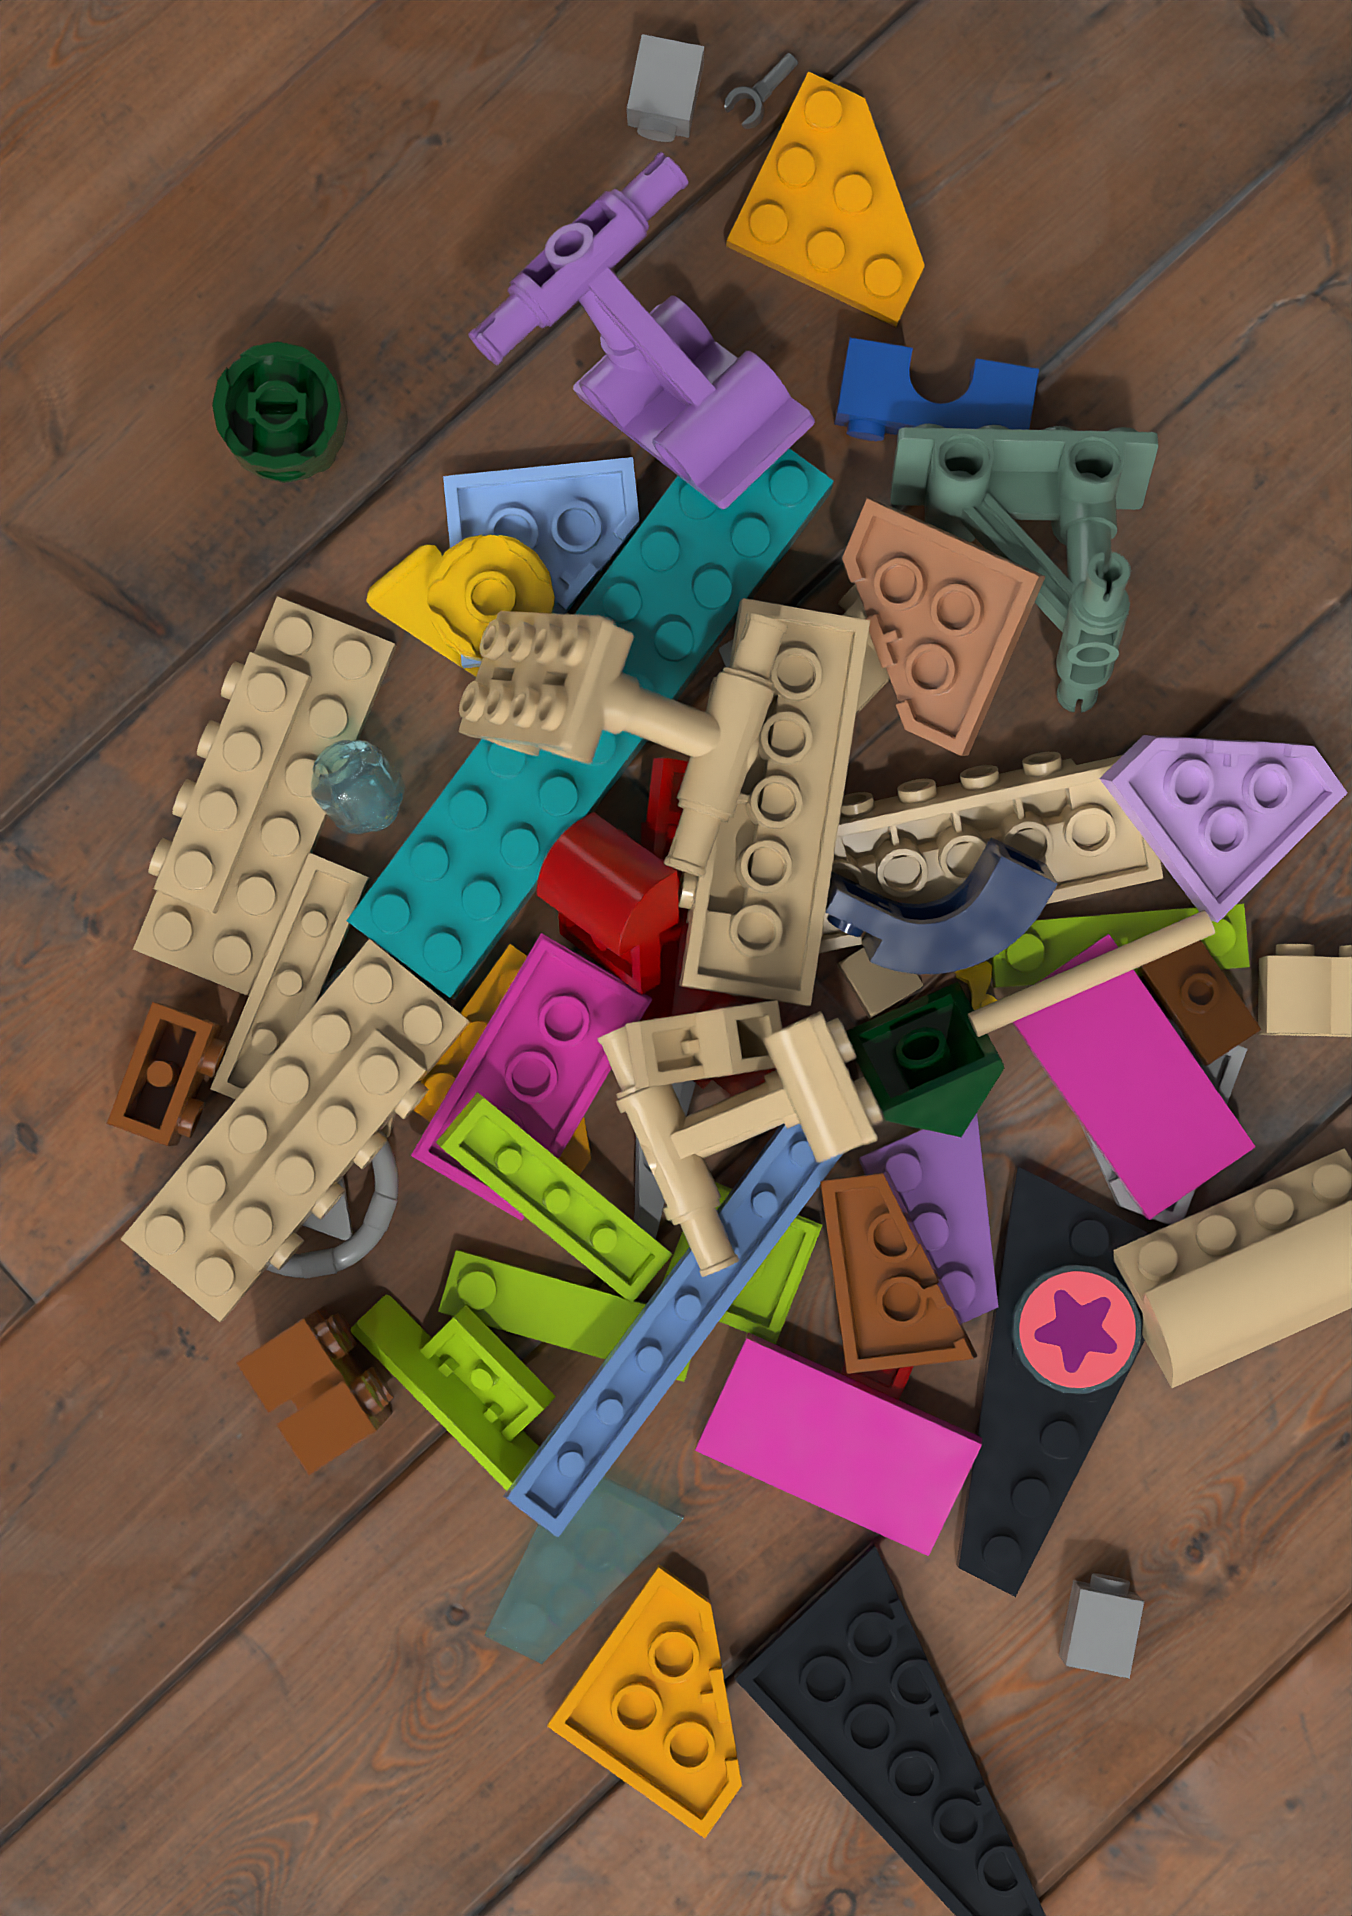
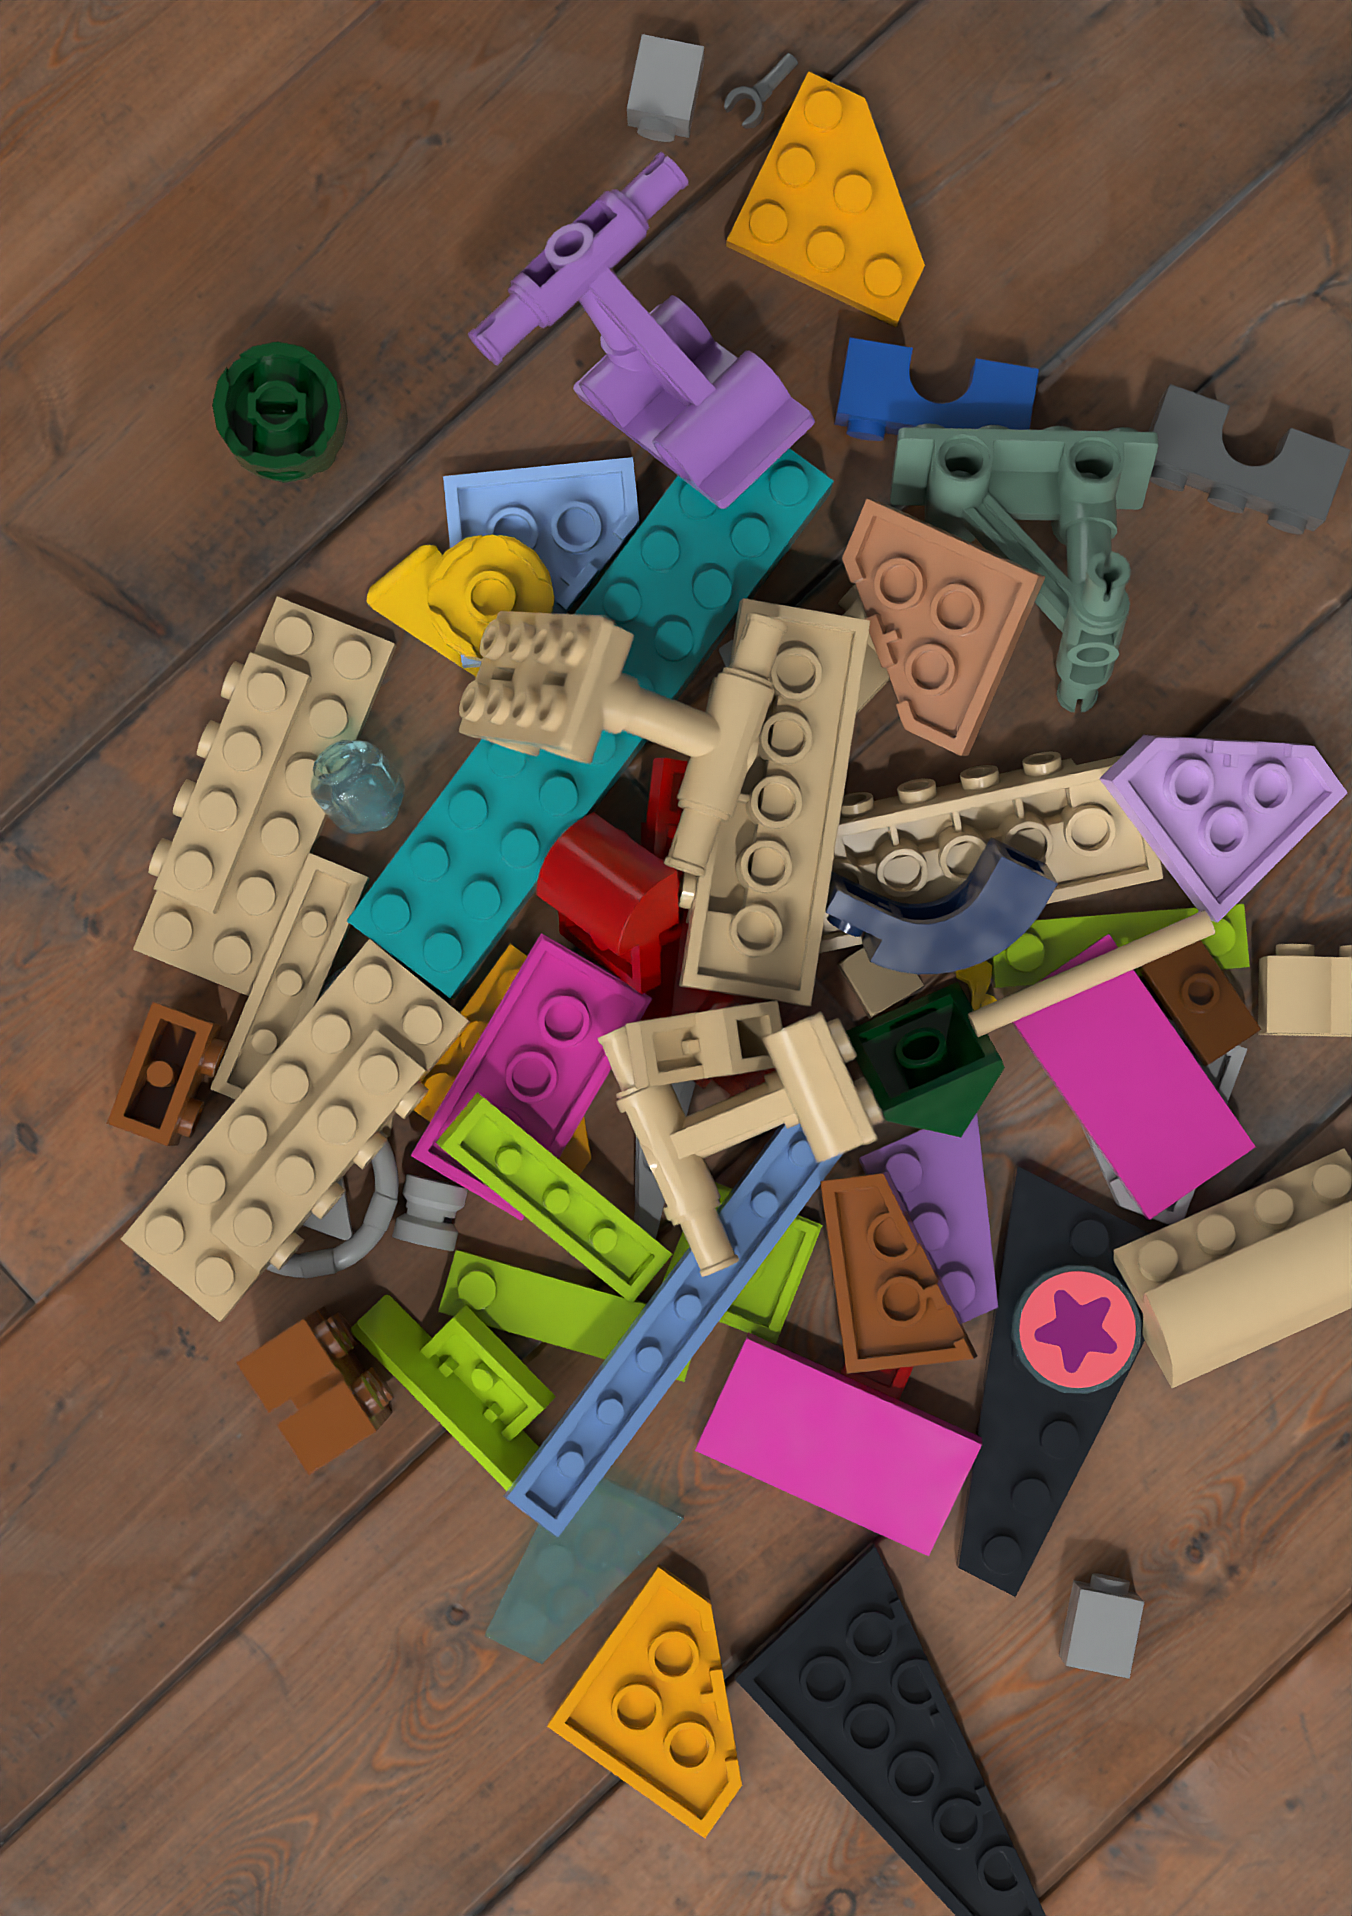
(430, 1212): none -> light grey wheel
(1290, 489): none -> dark grey arch

